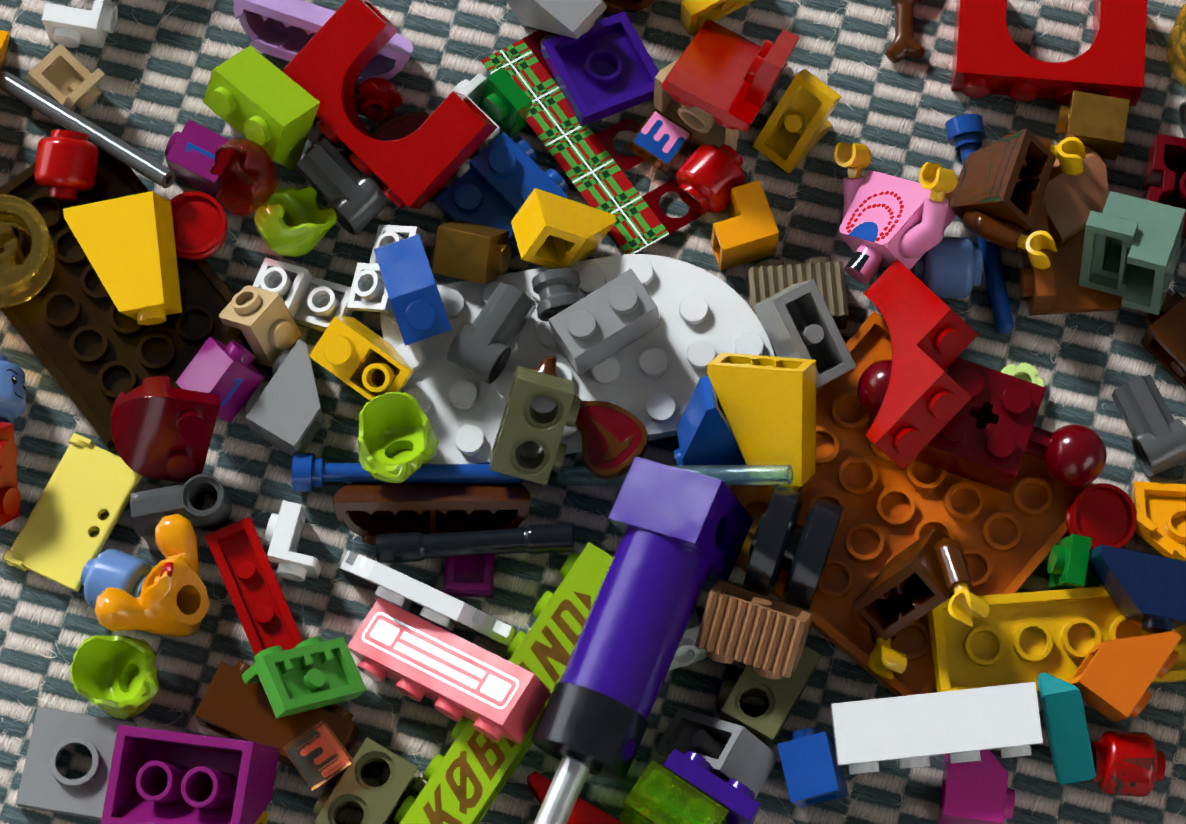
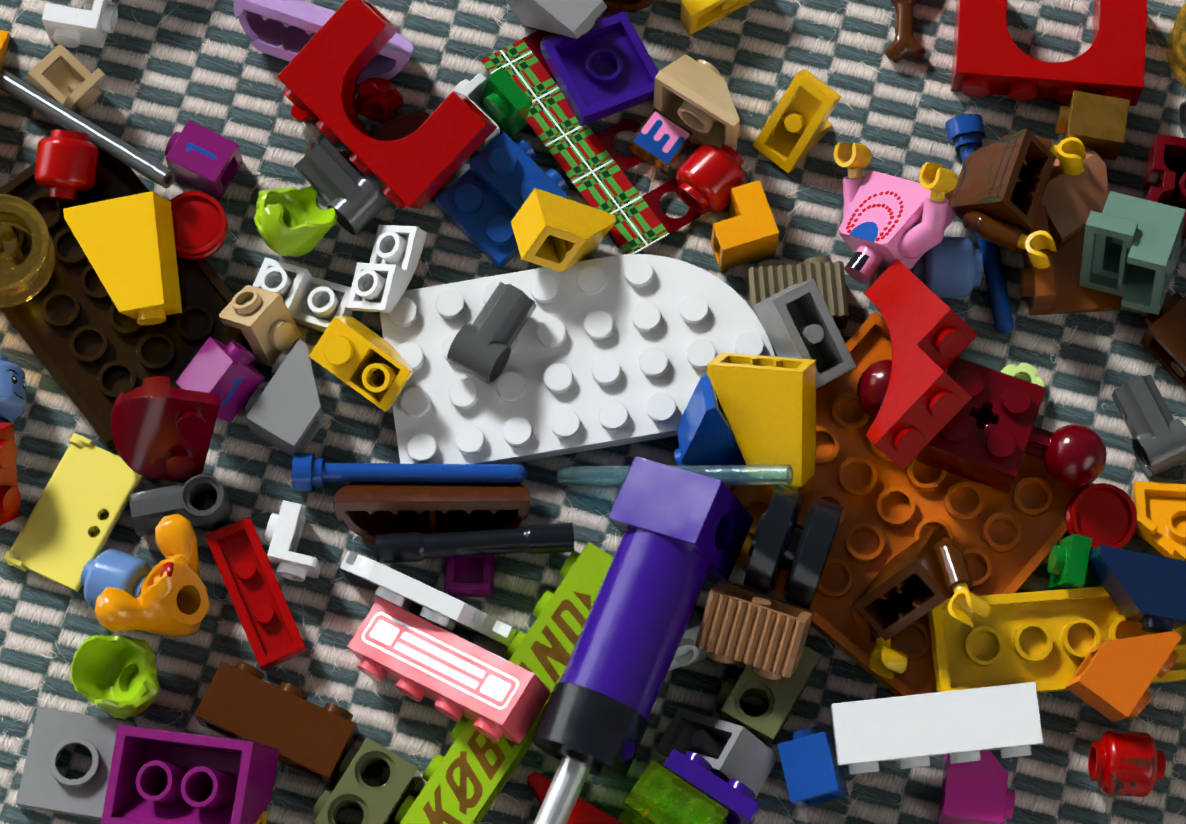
(246, 176): clear red hair -> none
(262, 105): lime slope -> none
(306, 676): bright green bracket -> none
(317, 755): clear orange tile -> none
(394, 437): lime hair -> none
(412, 289): blue slope -> none
(471, 251): pearl gold brick -> none
(524, 424): olive brick -> none
(556, 291): dark grey wheel -> none
(605, 322): light grey brick -> none
(608, 433): piece -> none
(728, 74): red bracket -> none
(1066, 730): teal slope -> none

